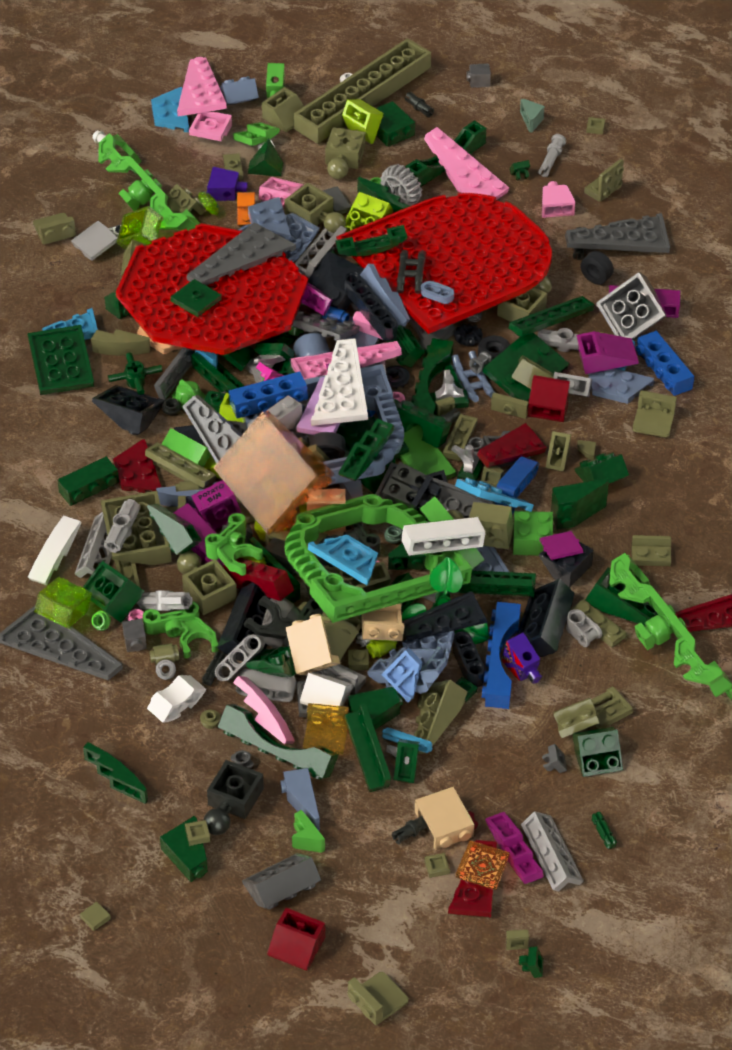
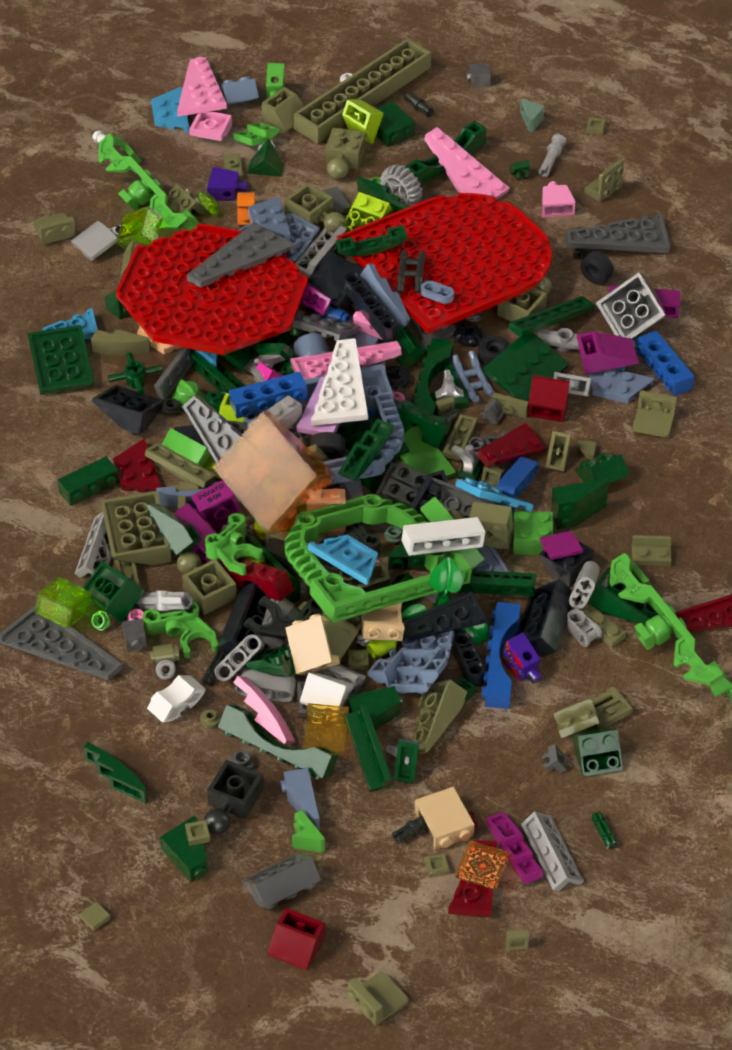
(54, 550): white slope -> none
(122, 525): light grey piece -> none
(196, 298): dark green plate -> none
(277, 187): bright pink plate -> none
(394, 736): dark azure axle -> none
(404, 674): medium blue wing -> none
(480, 362): dark grey bush -> none
(492, 411): none -> dark grey tile
(527, 369): olive panel -> none
(532, 962): dark green tile -> none
(584, 584): none -> light grey connector

